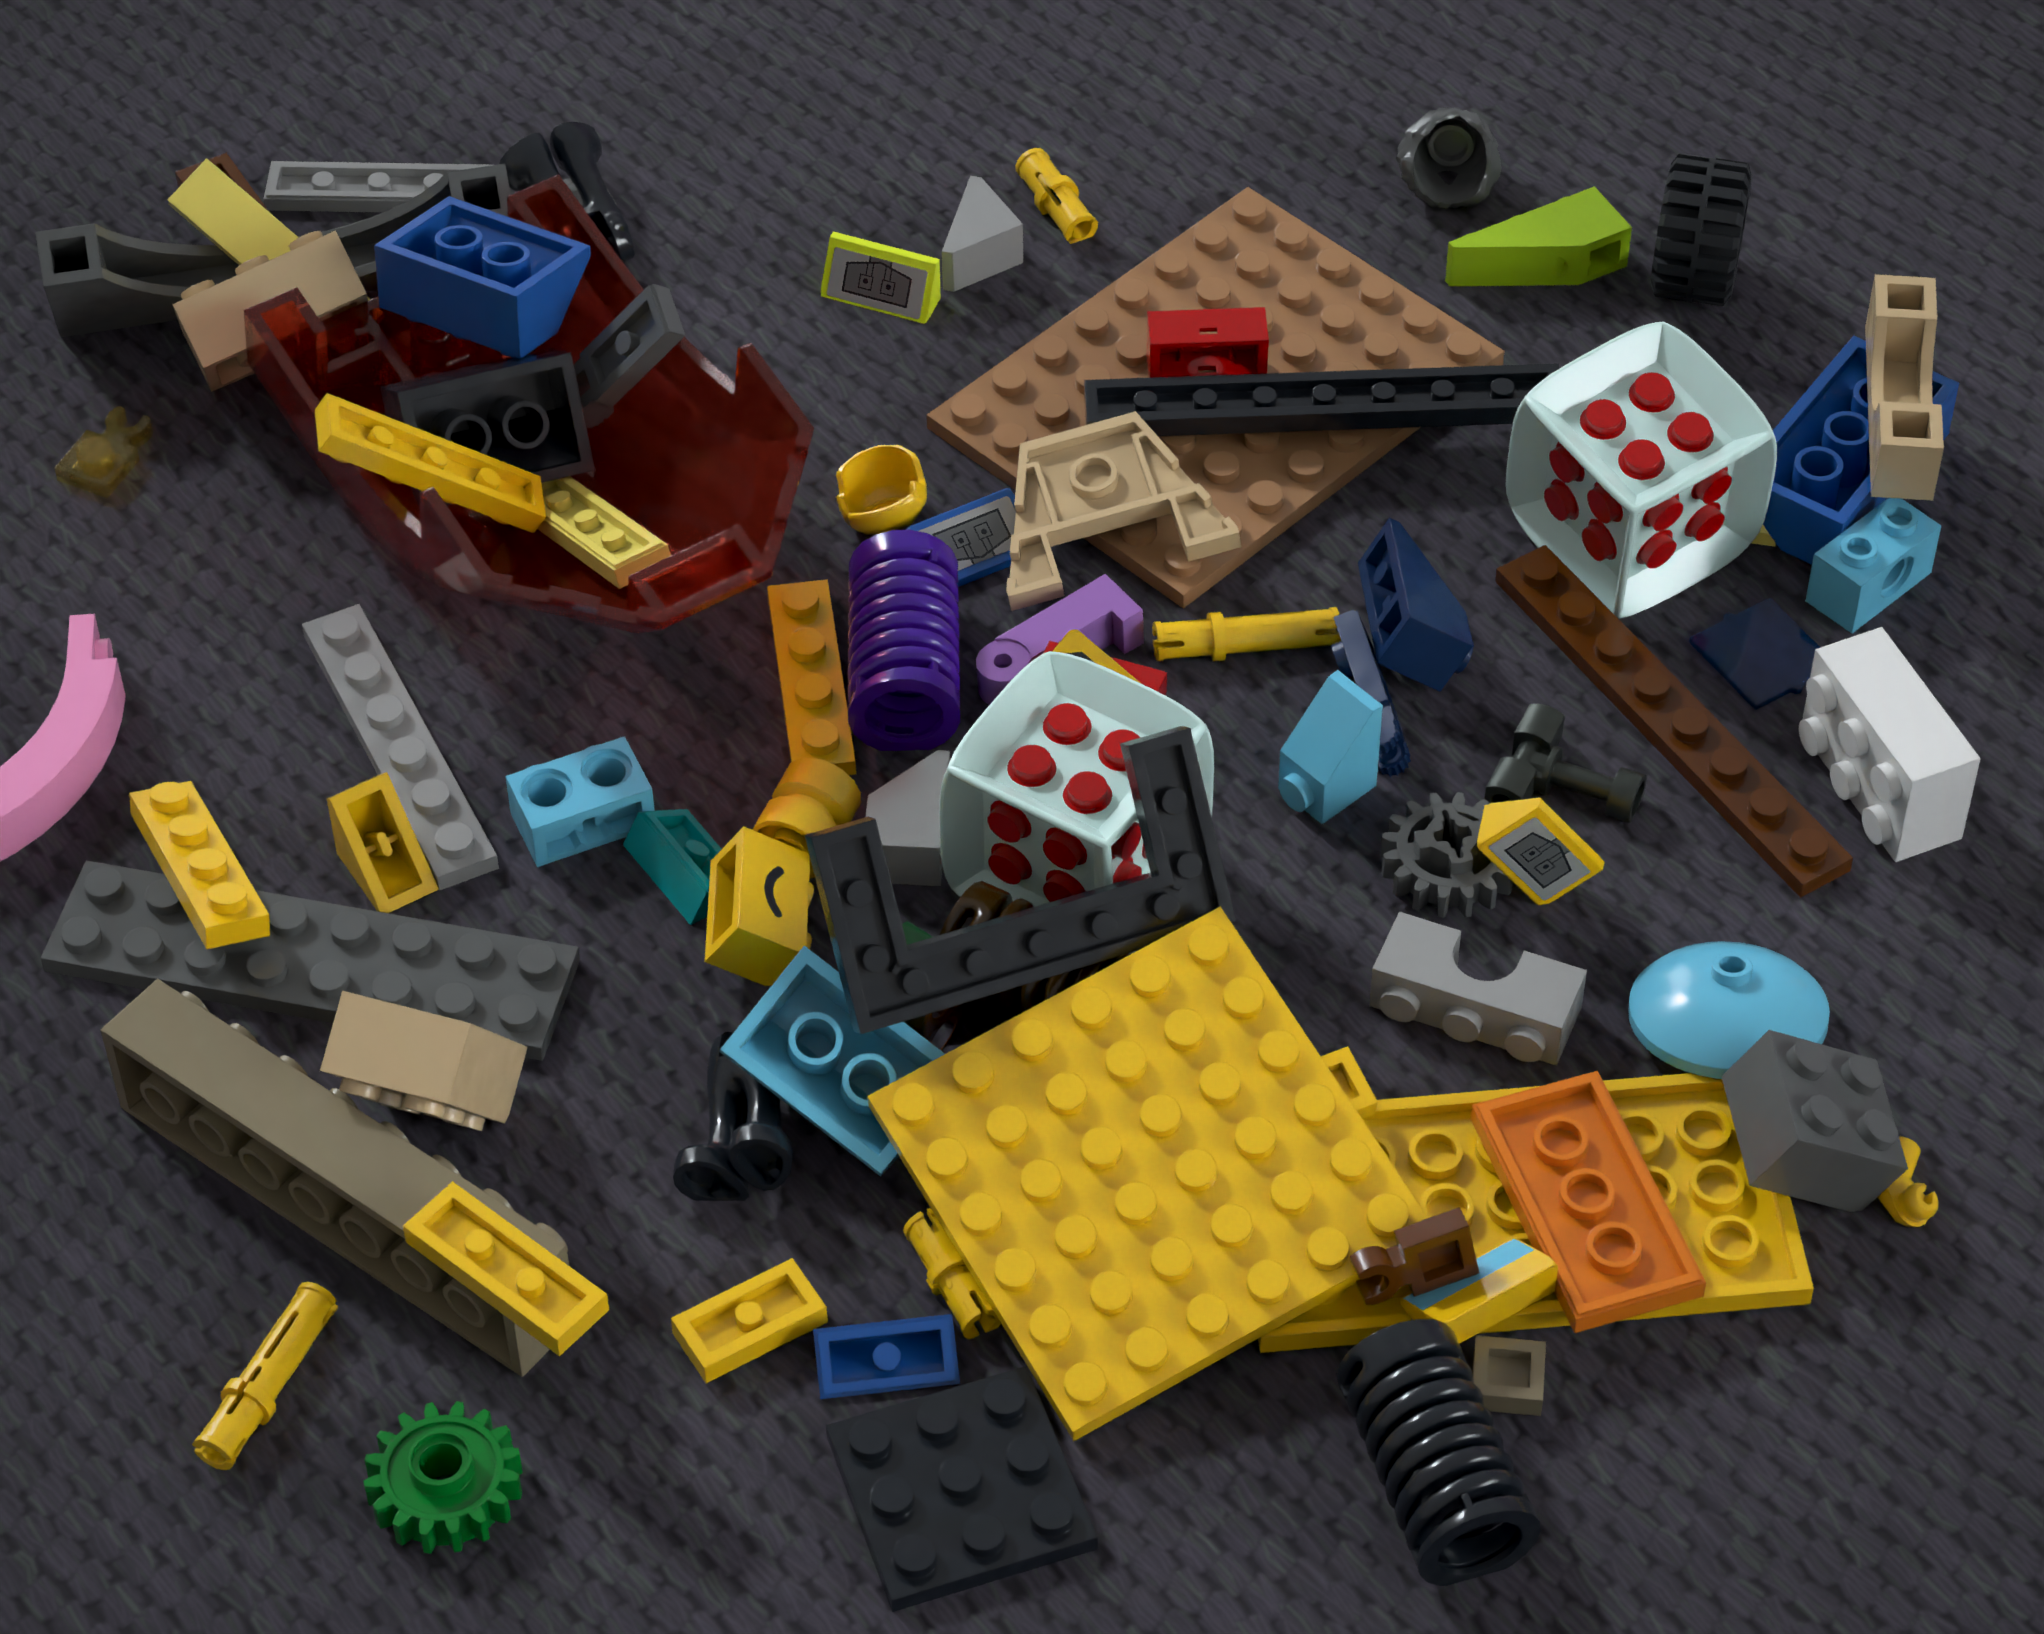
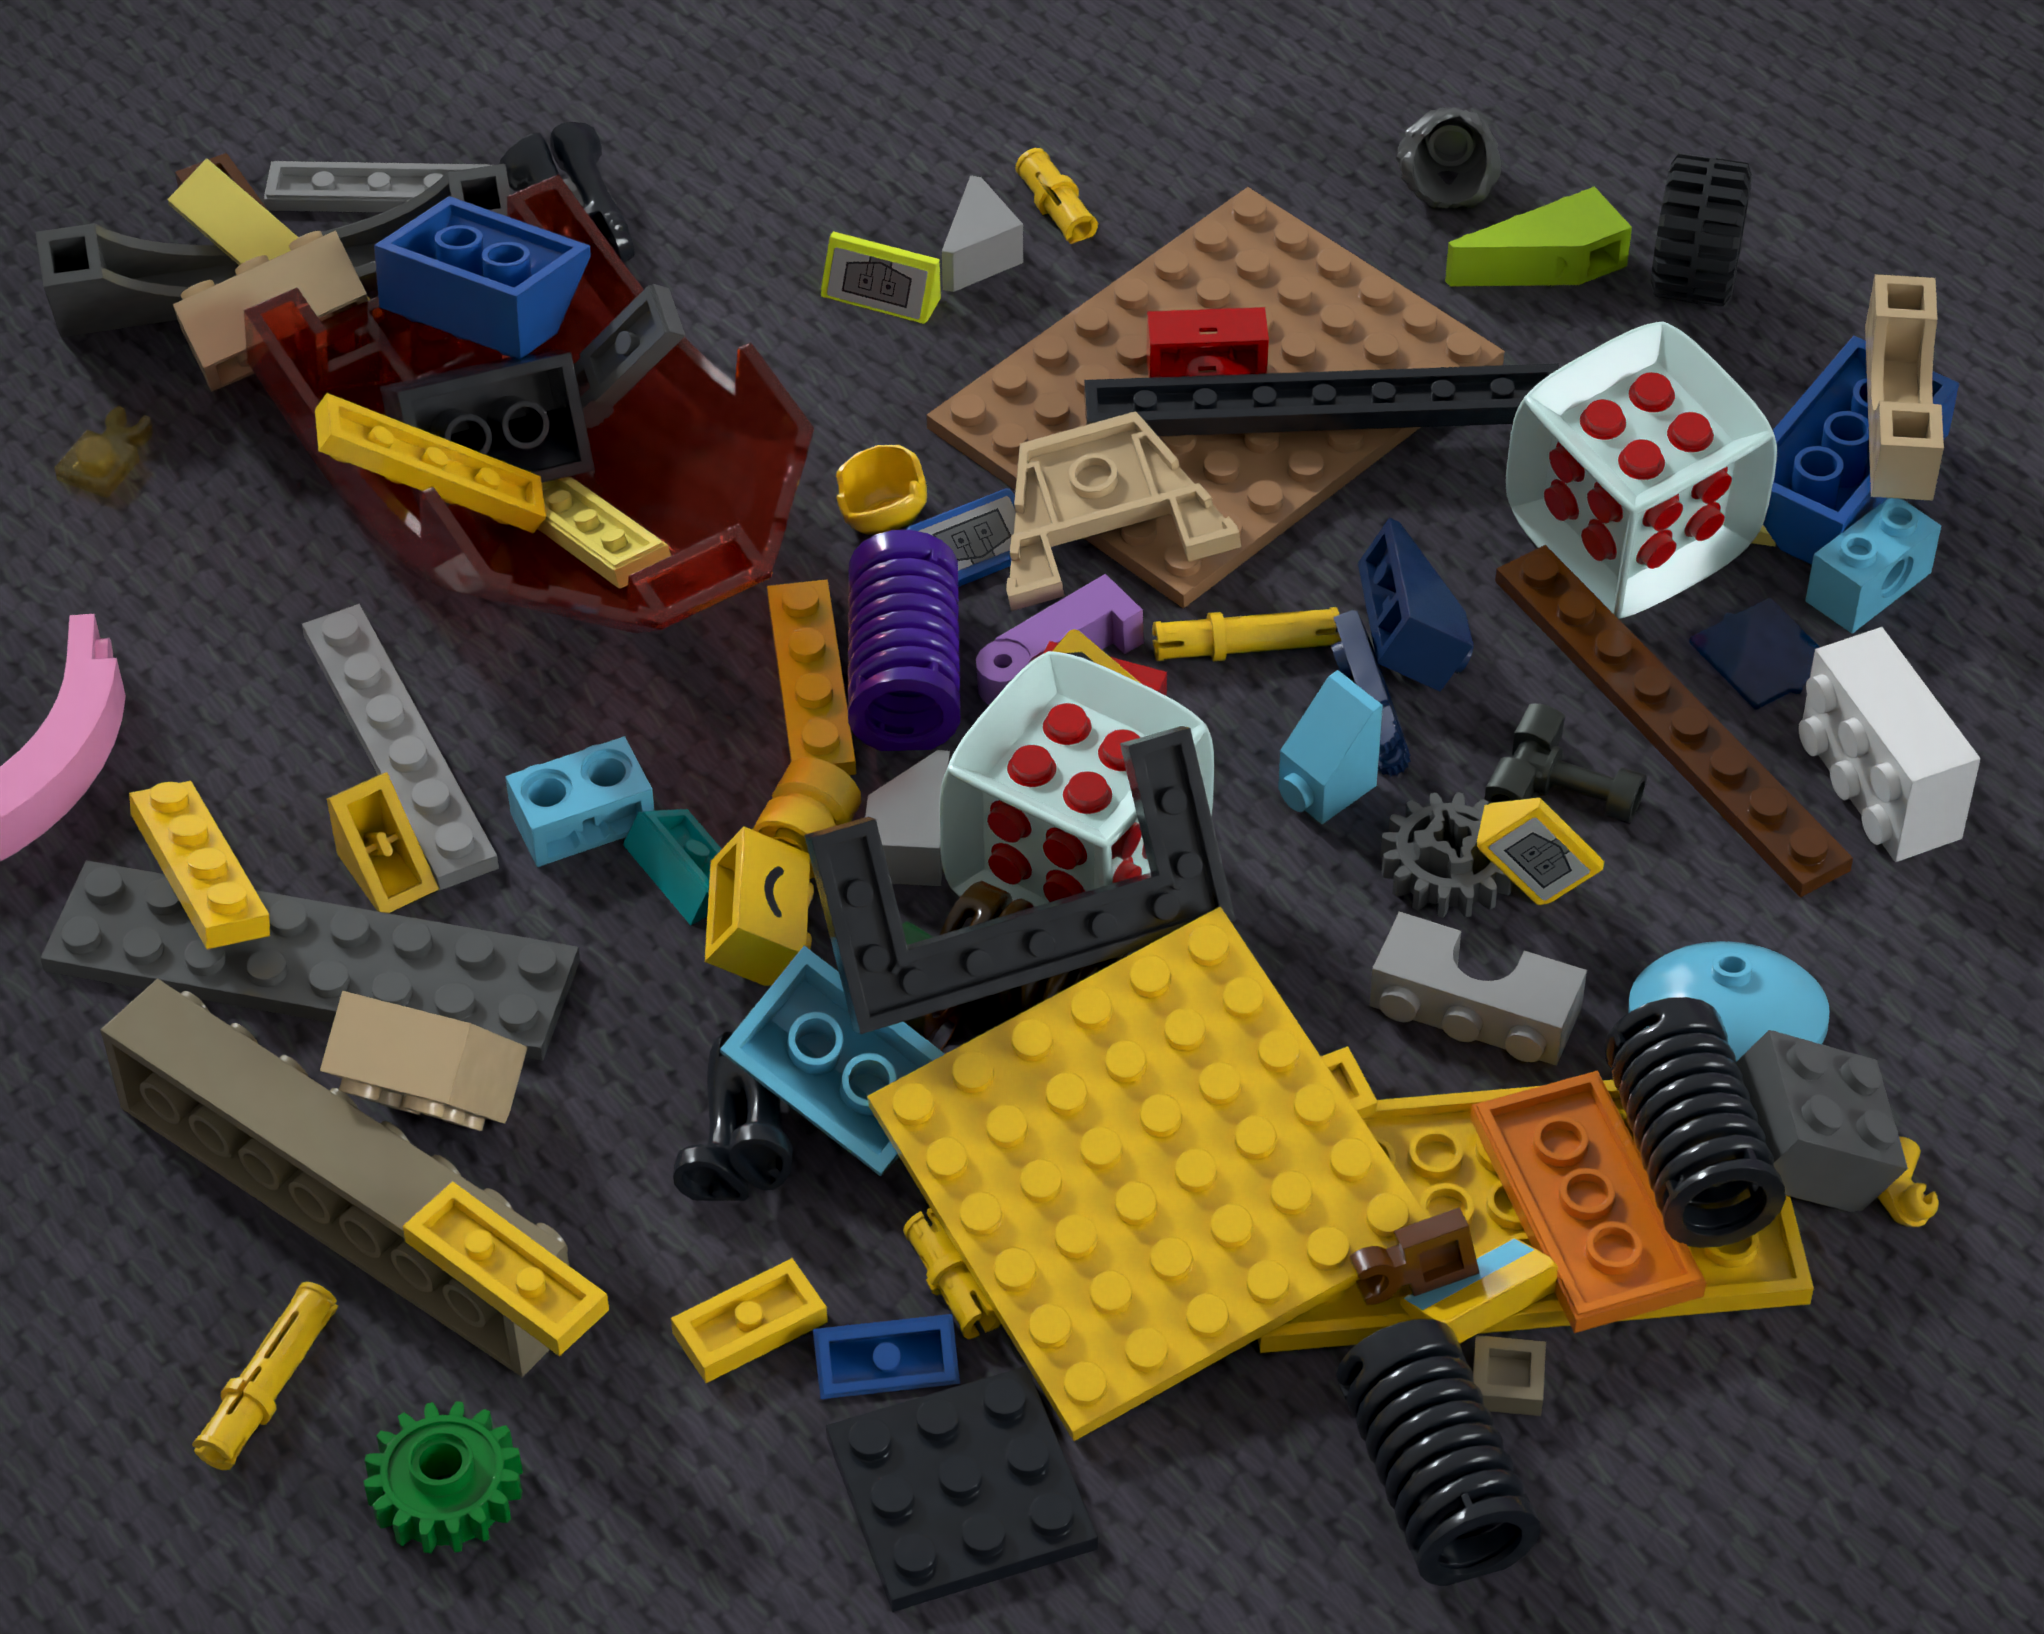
(1694, 1123): none -> black piece

